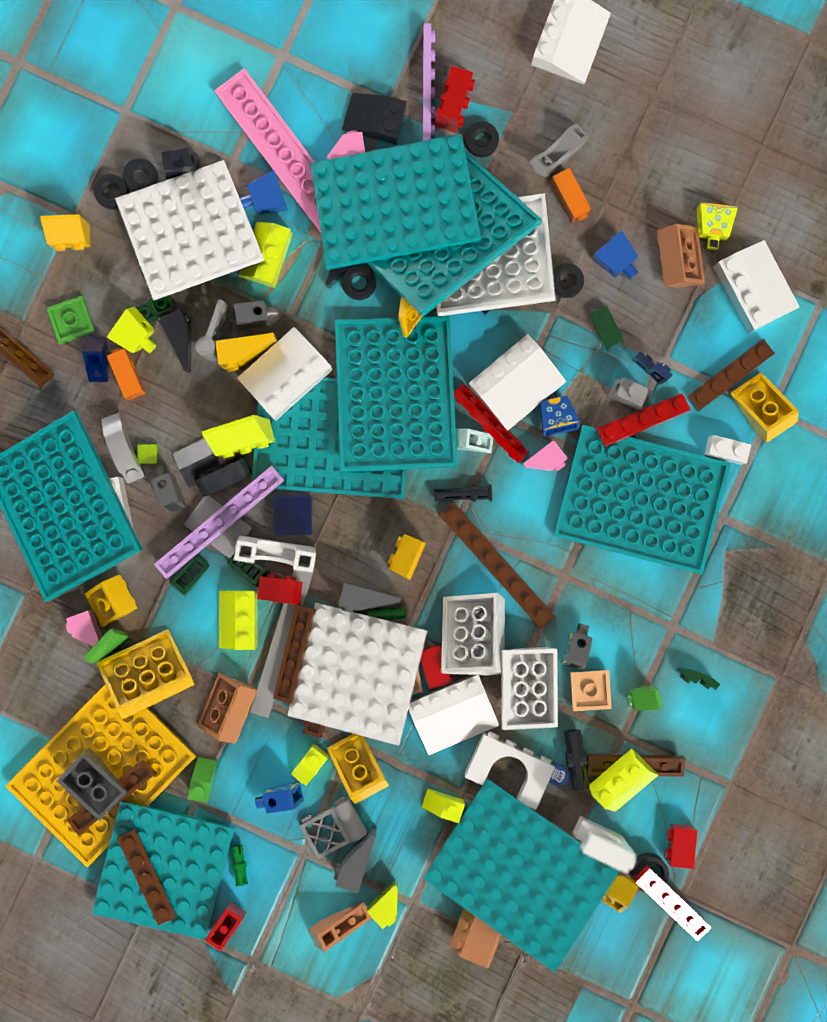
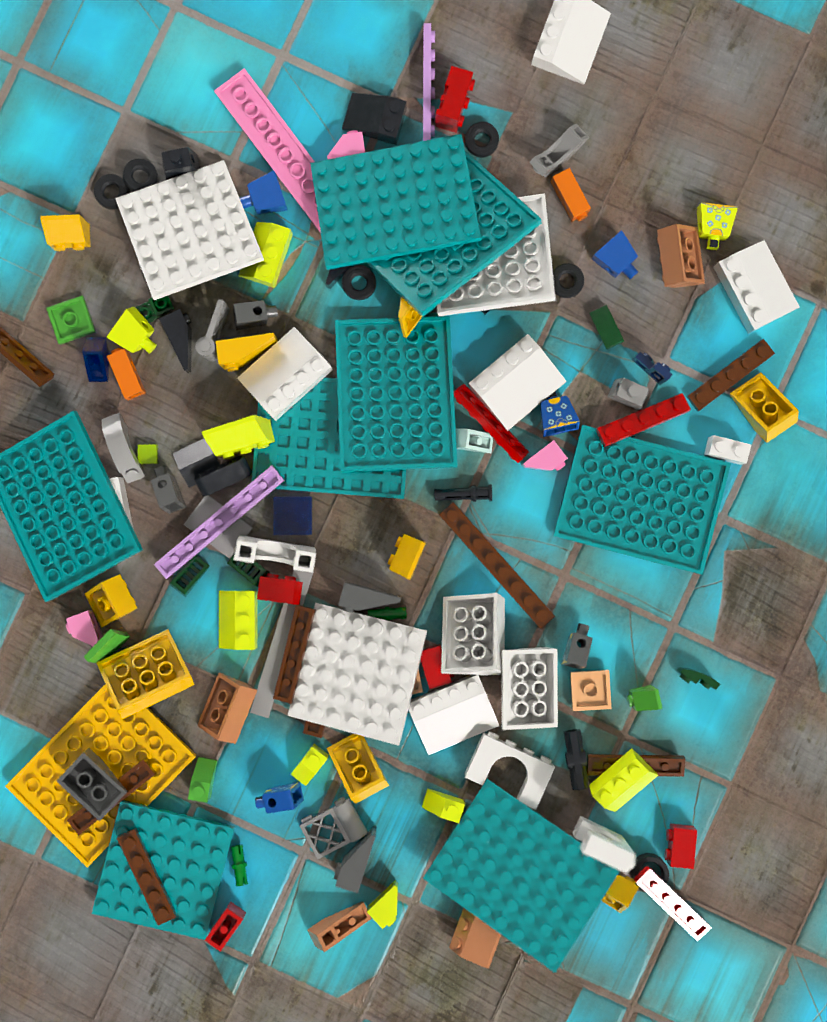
(560, 775): tile -> none

